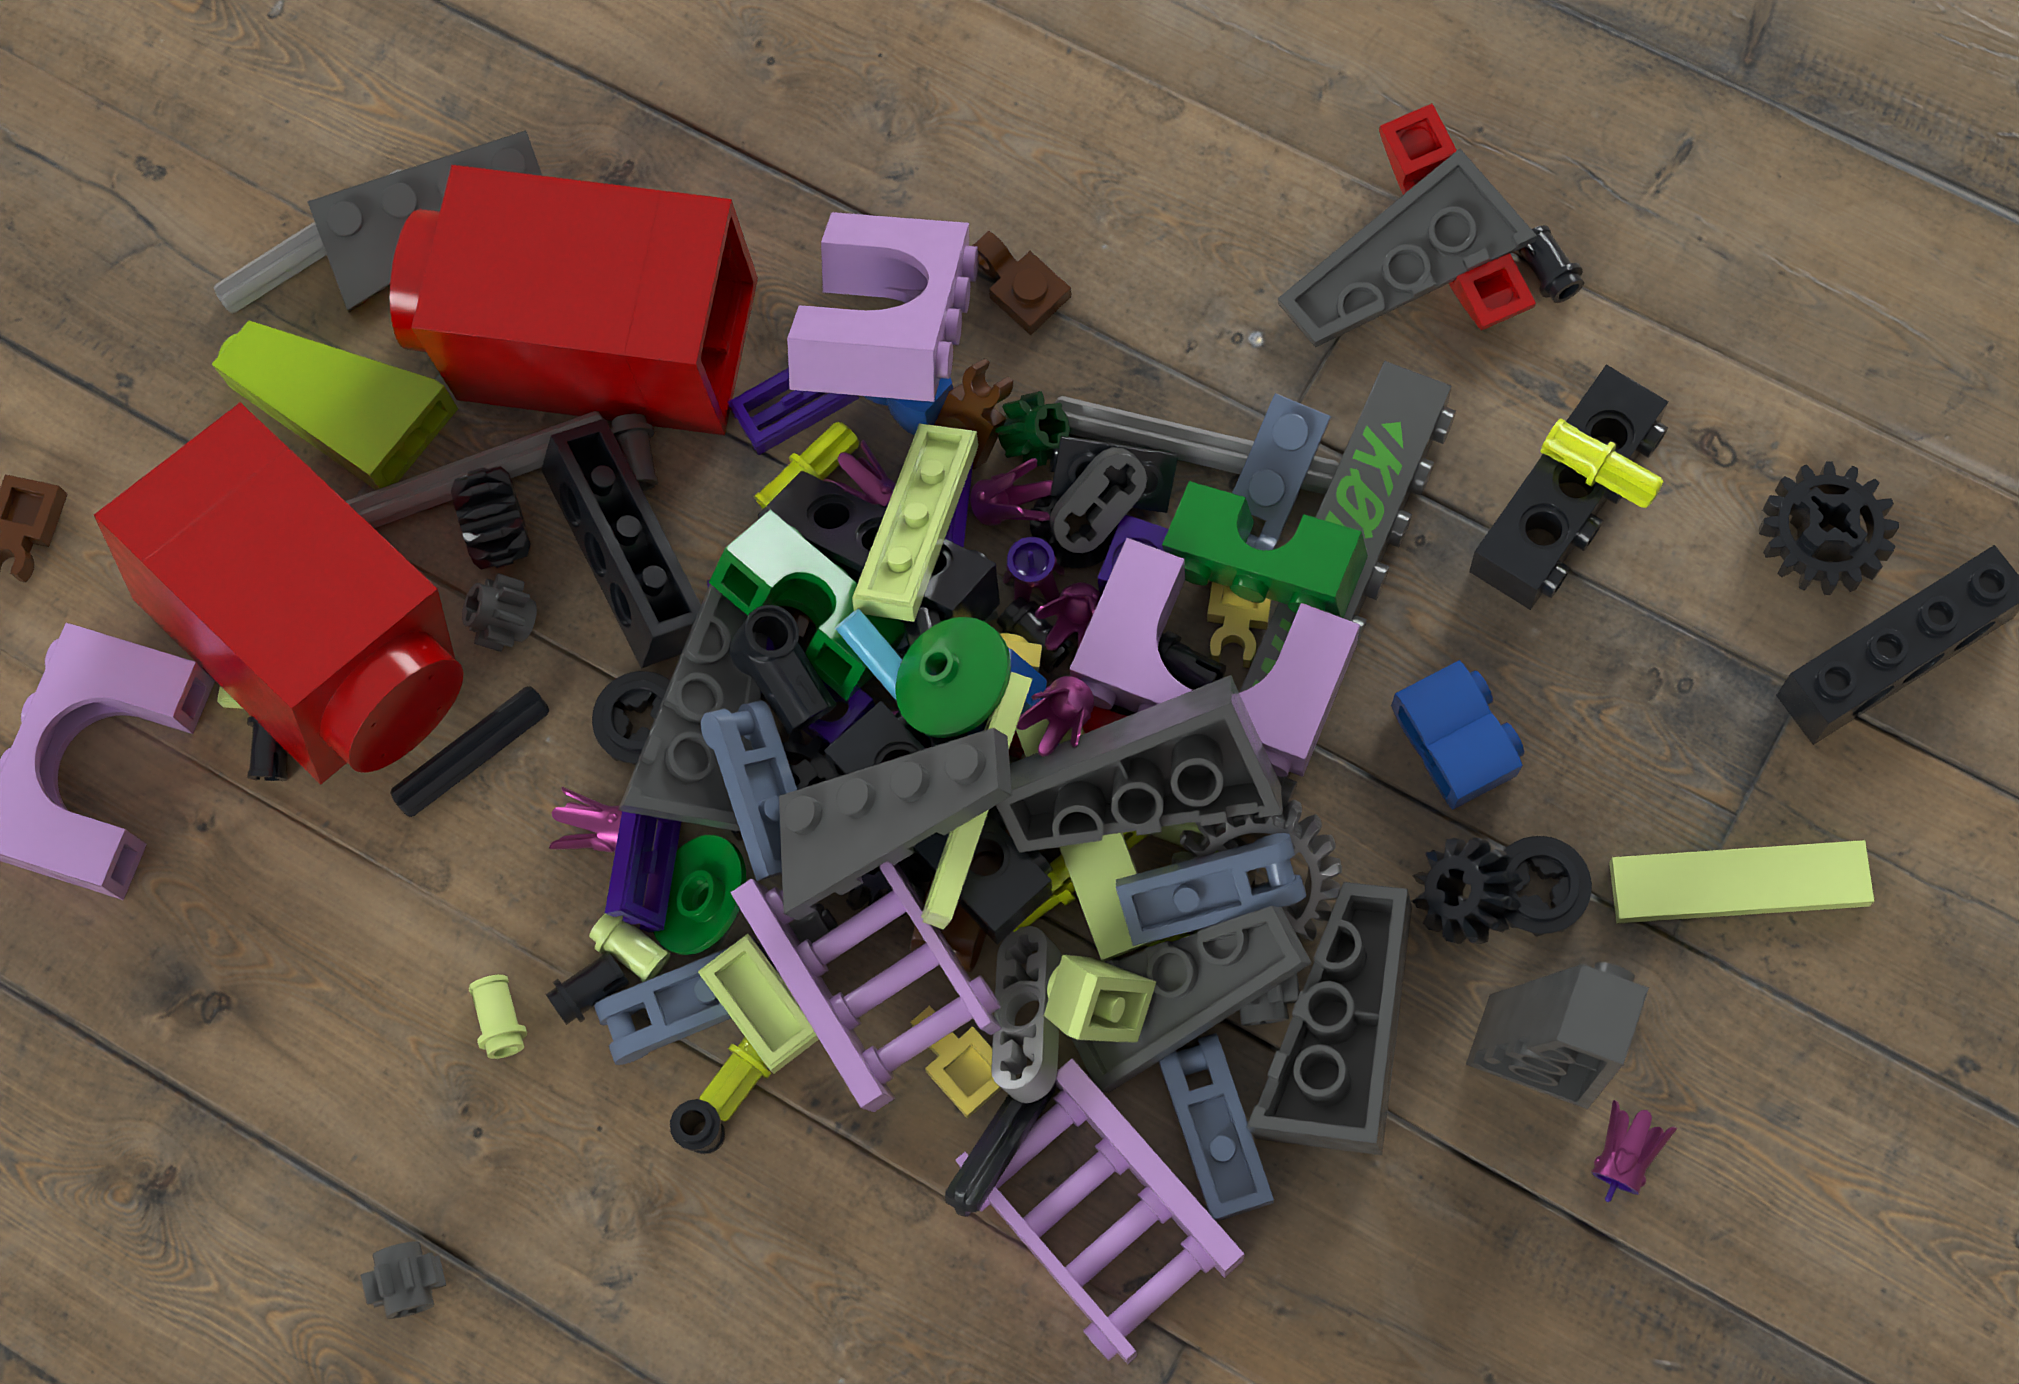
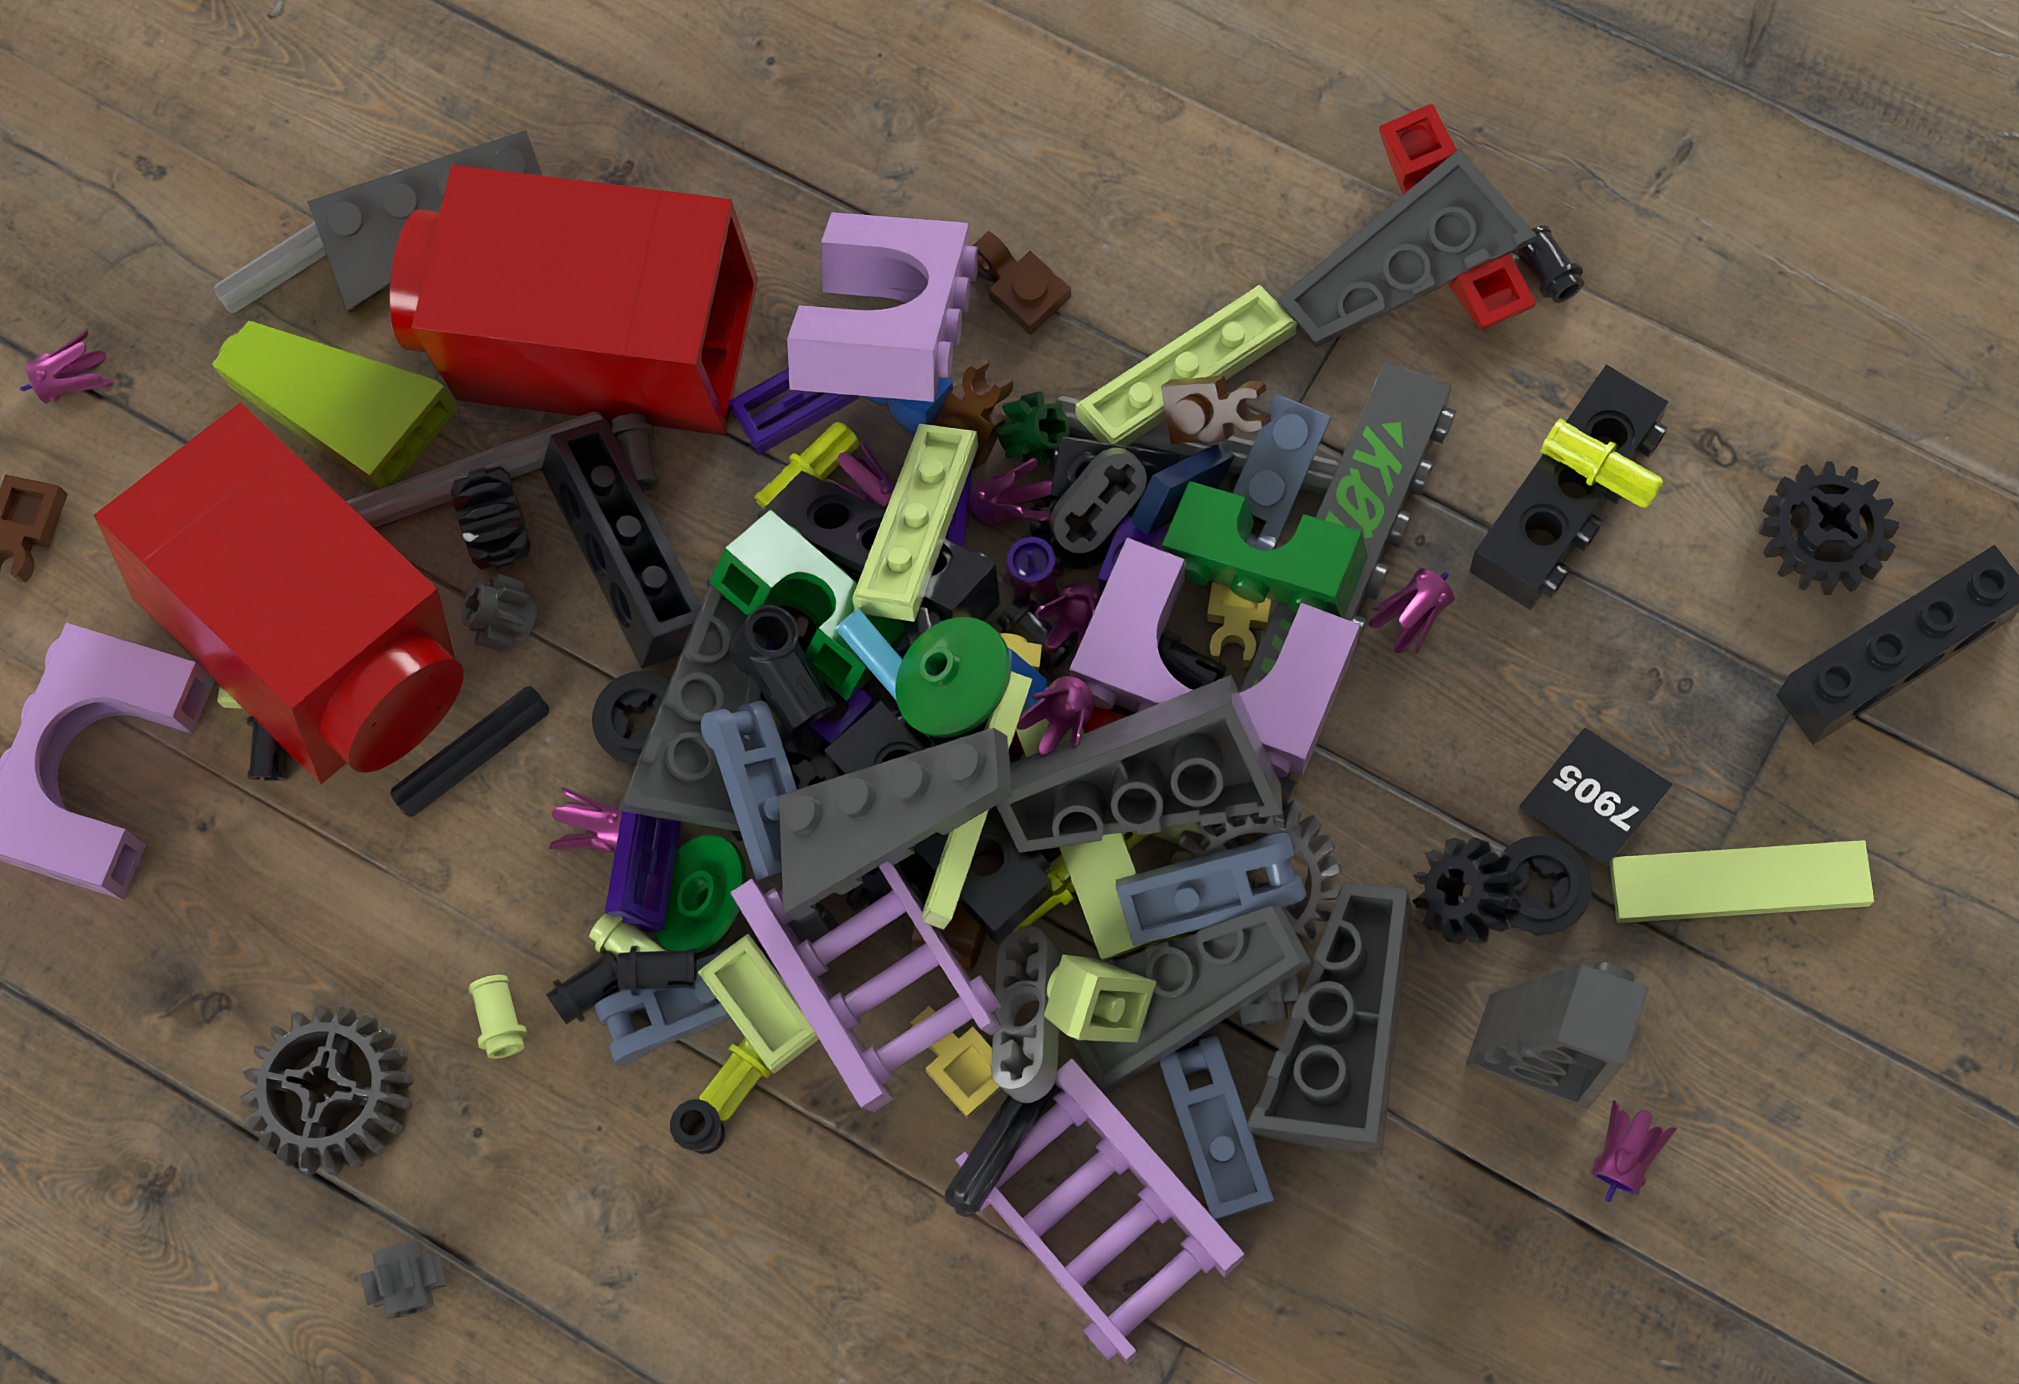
(58, 371): none -> flat silver piece
(323, 1115): none -> flat silver gear
(656, 970): none -> black pin
(1168, 486): none -> dark blue tile
(1206, 412): none -> plate
(1214, 347): none -> yellowish green tile
(1421, 601): none -> flat silver piece
(1458, 734): blue brick -> none
(1596, 796): none -> black sticker

